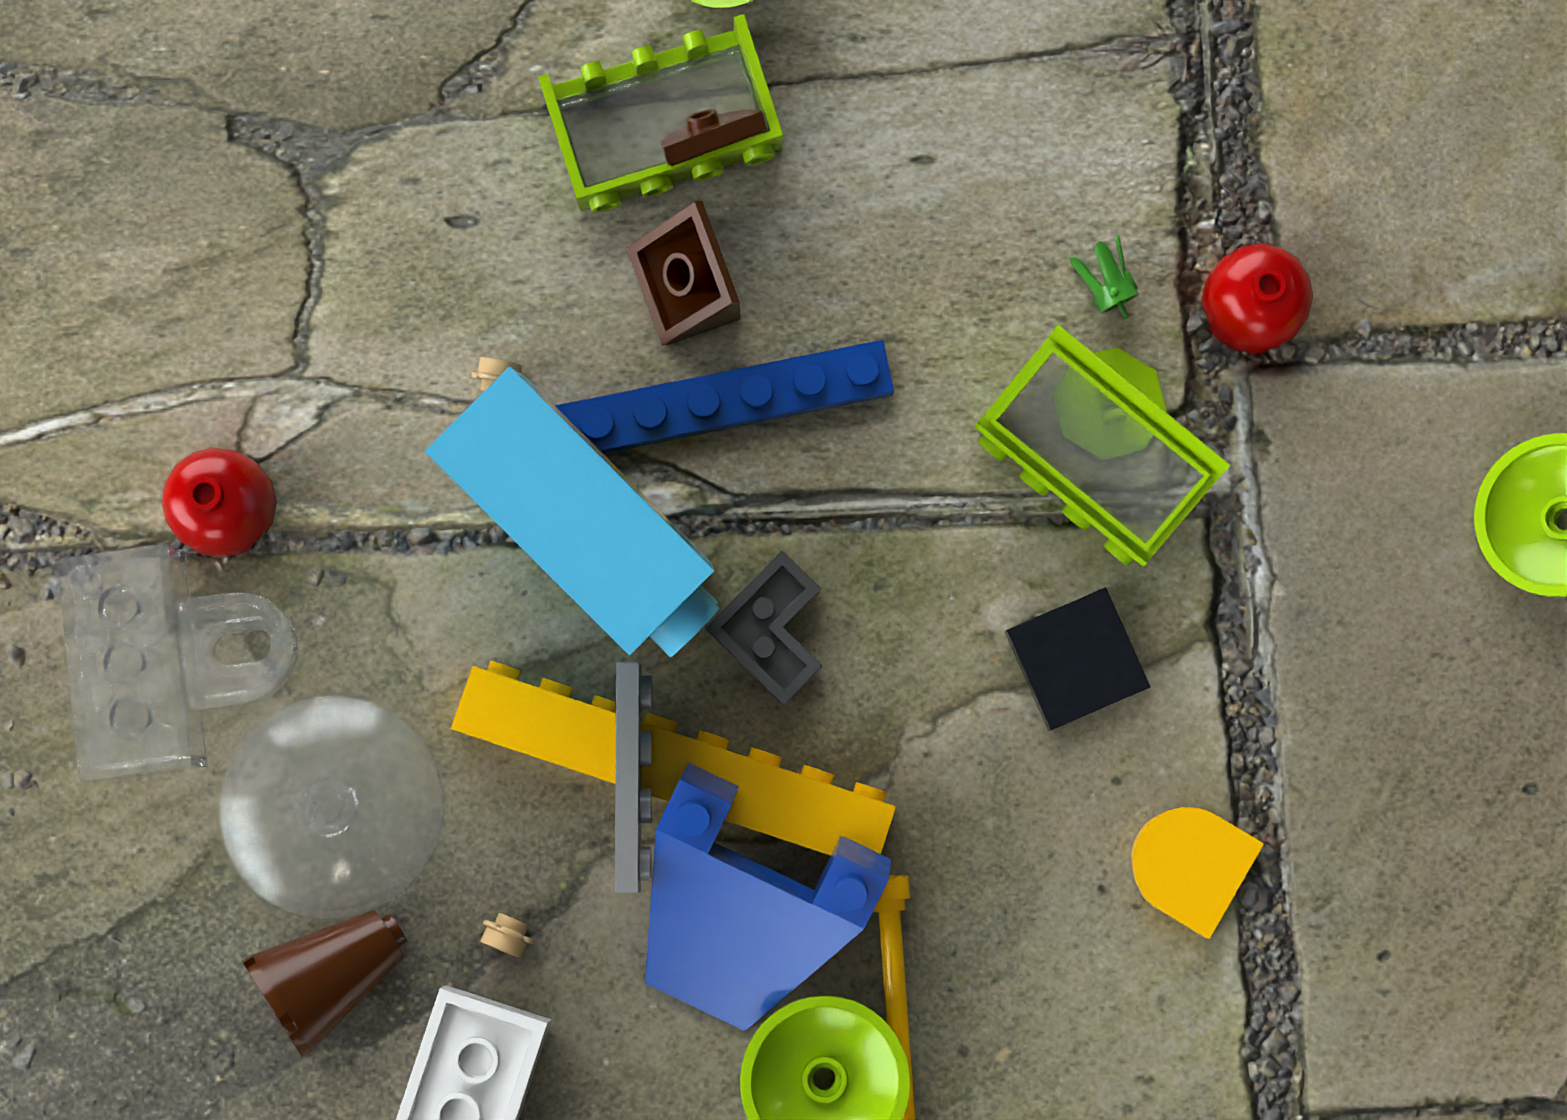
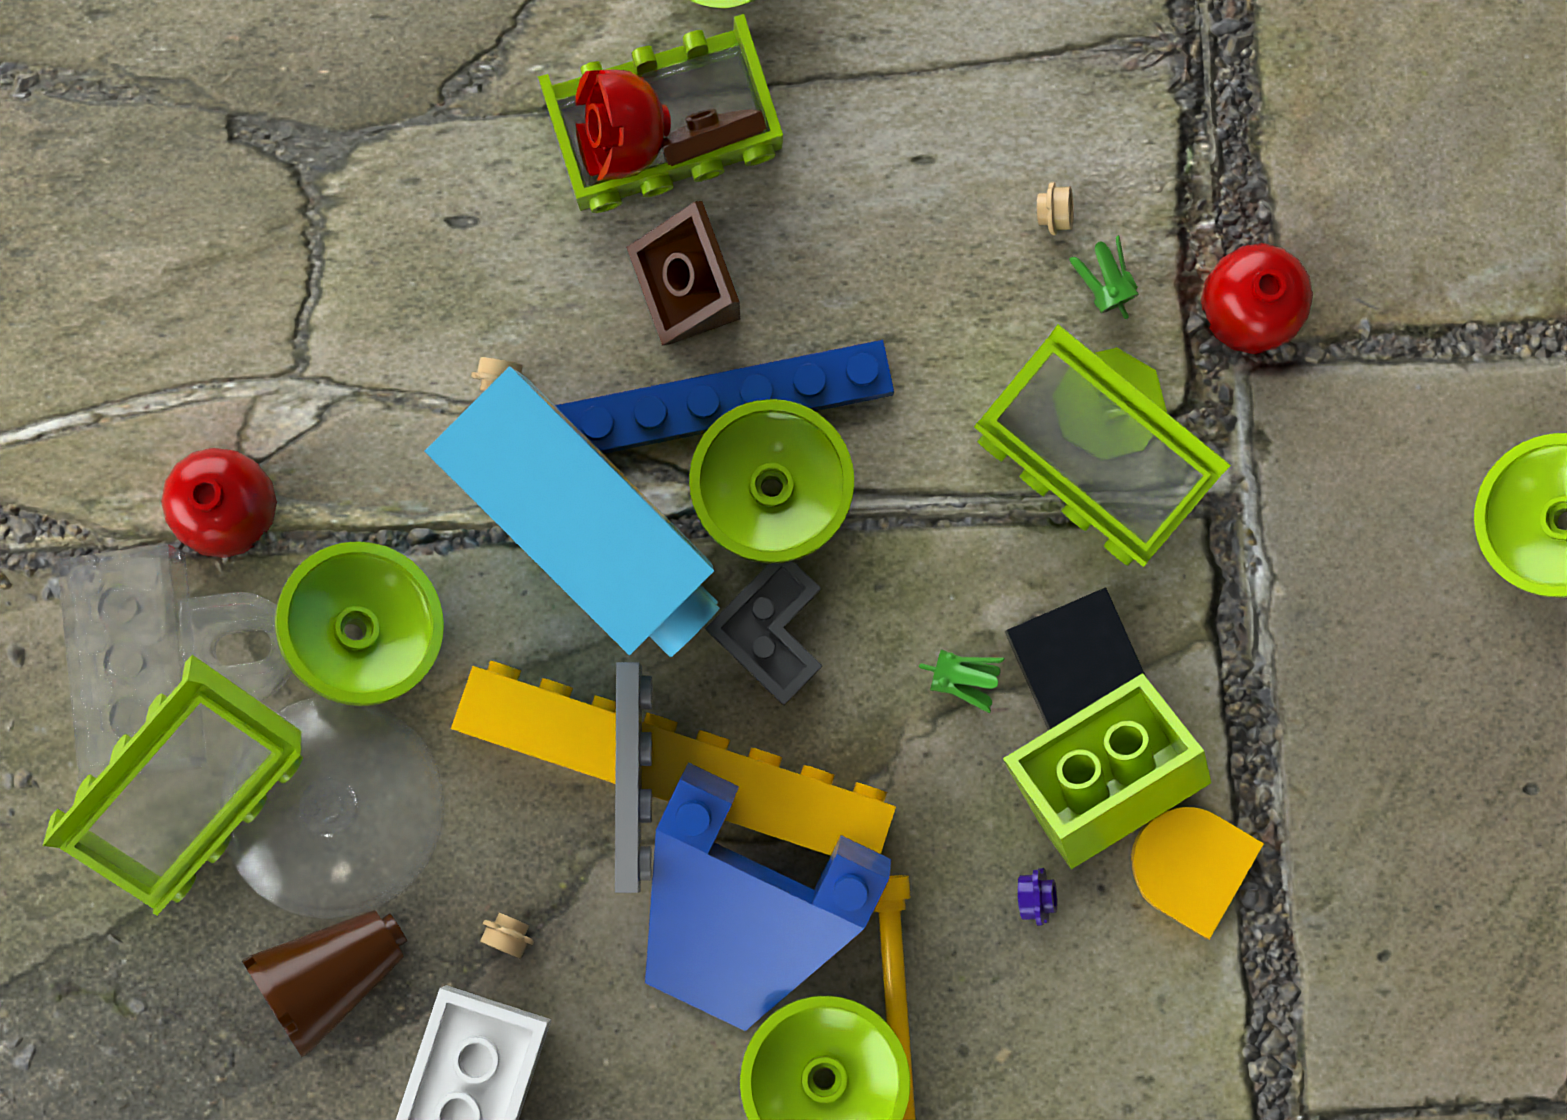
(178, 787): none -> window
(380, 595): none -> lime dish
(621, 125): none -> red cylinder
(762, 444): none -> lime dish
(956, 673): none -> bright green piece
(1037, 896): none -> dark purple plate
(1056, 208): none -> tan plate
(1108, 770): none -> lime slope

